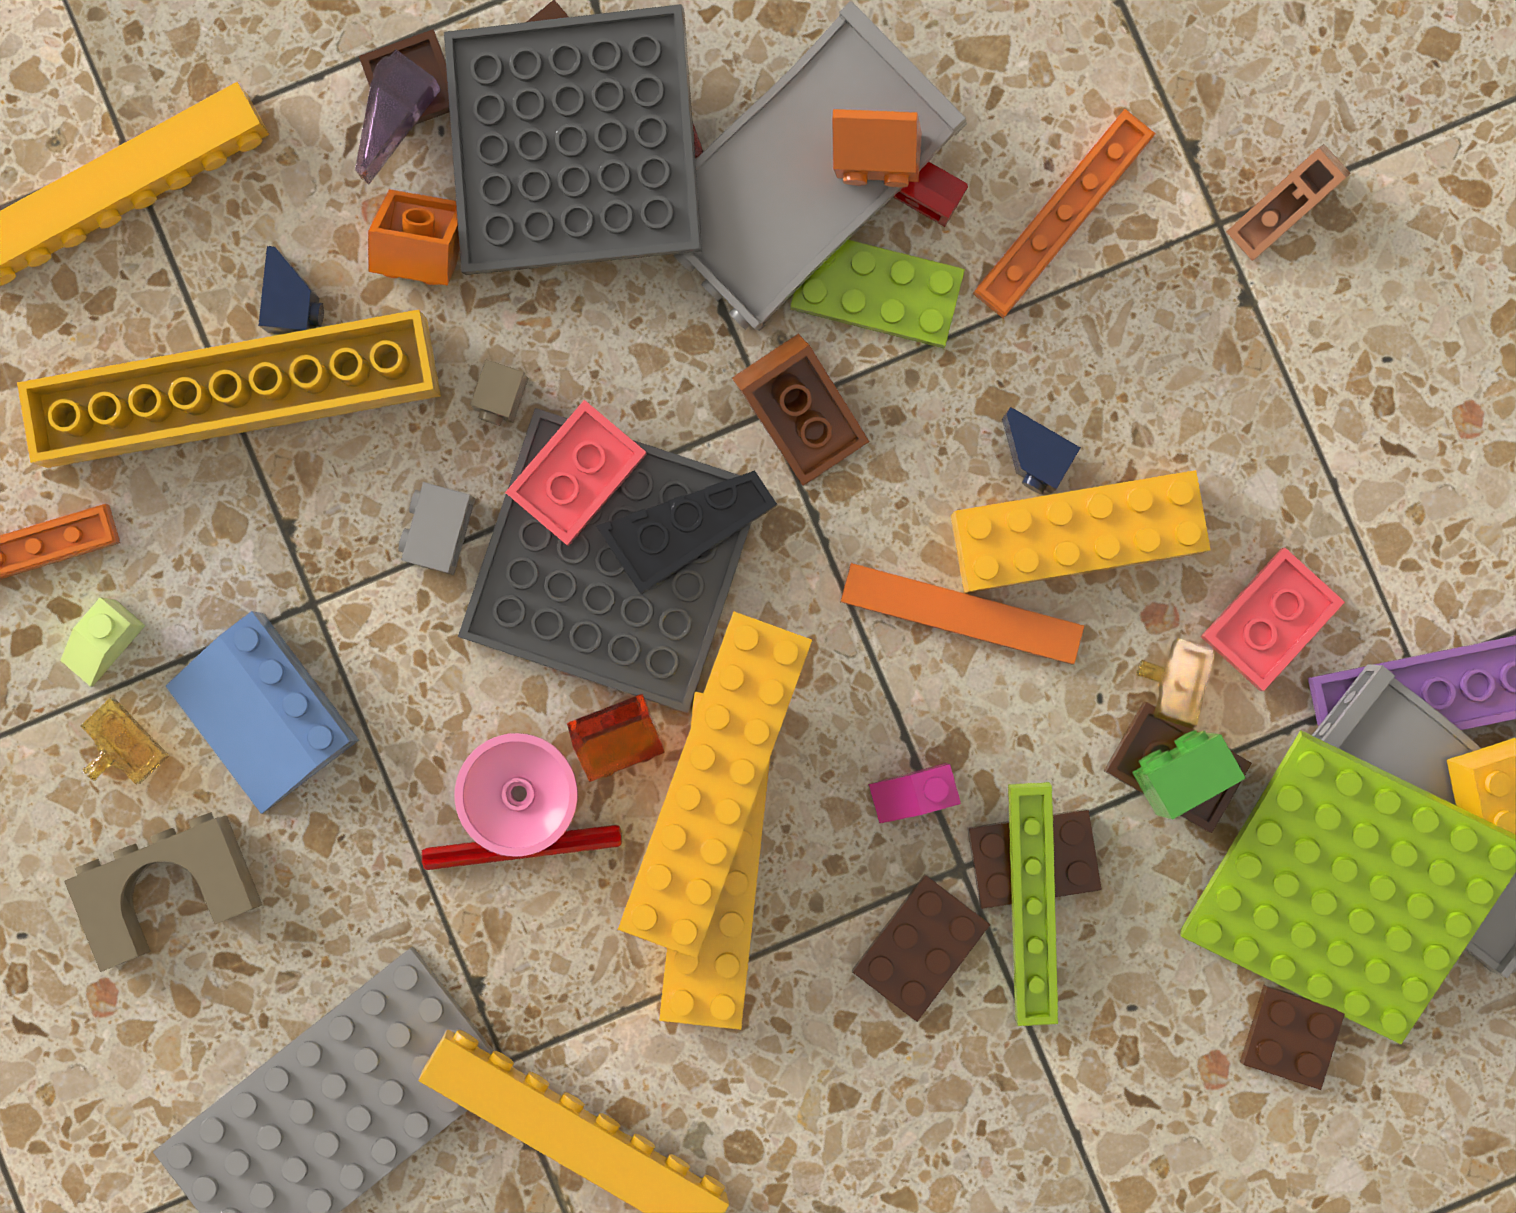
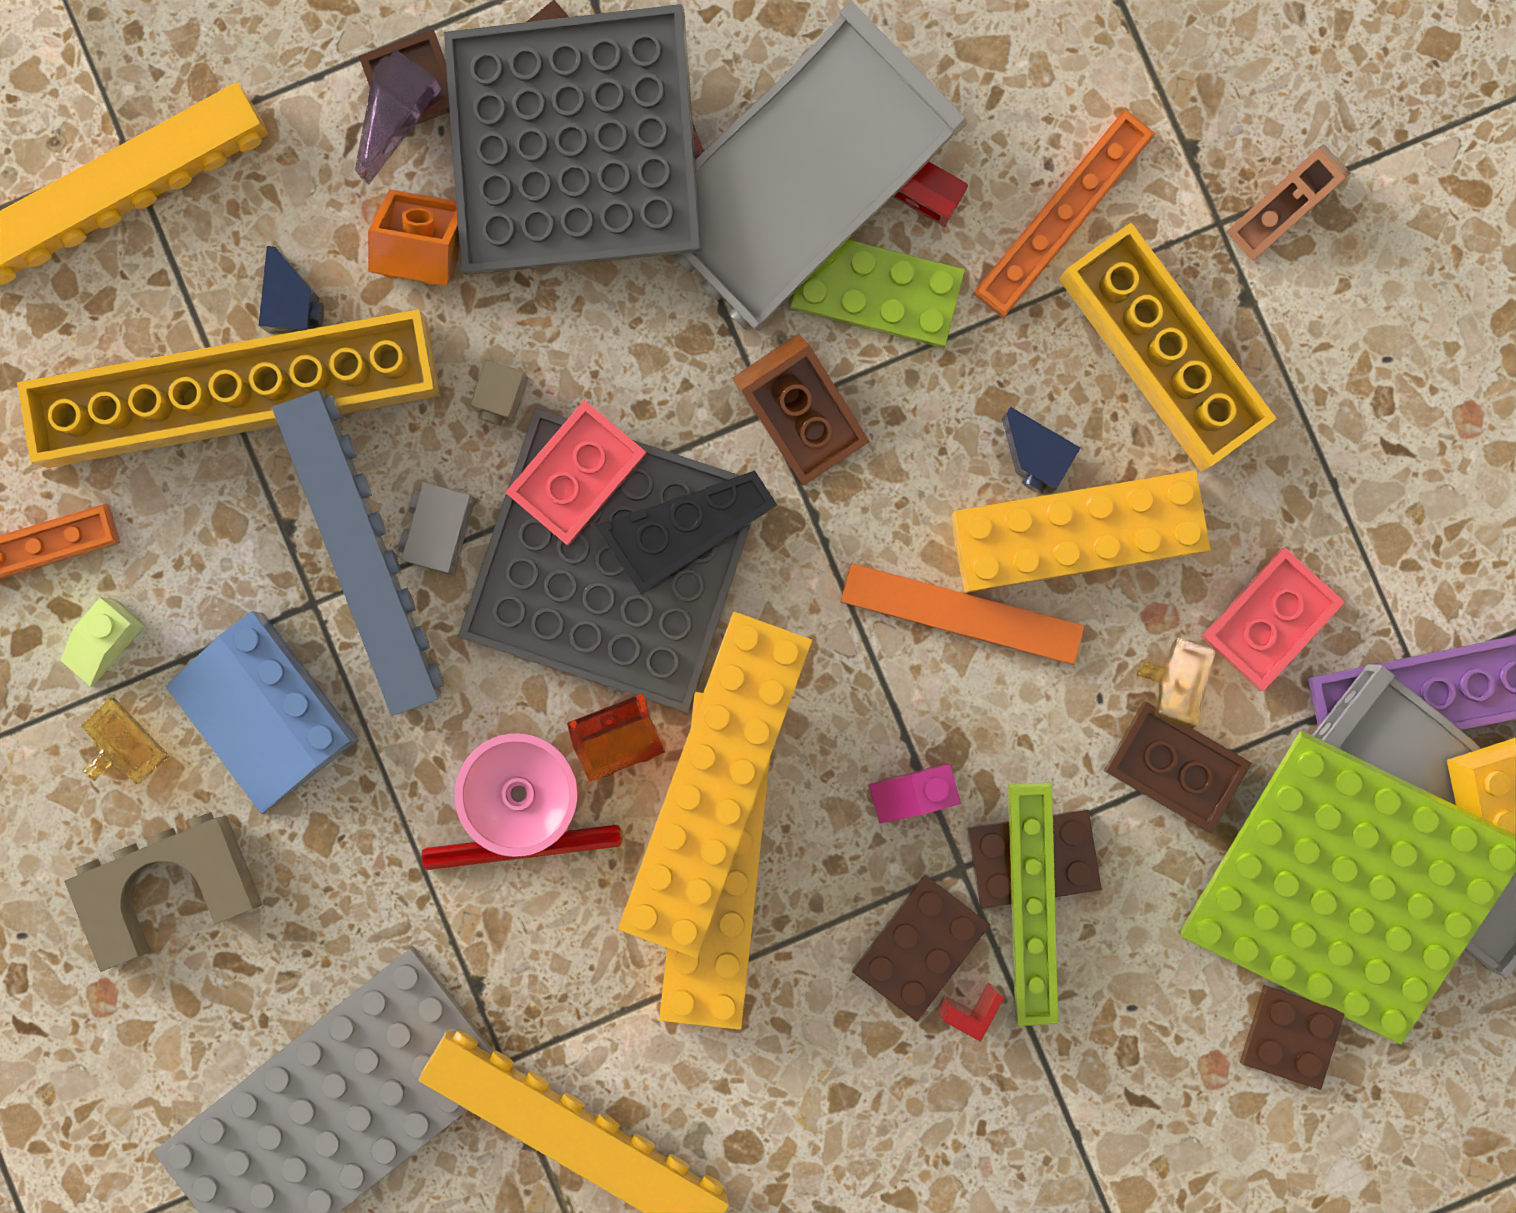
(358, 551): none -> sand blue brick
(876, 146): orange slope -> none
(974, 1021): none -> red panel
(1166, 347): none -> yellow brick
(1187, 774): bright green brick -> none

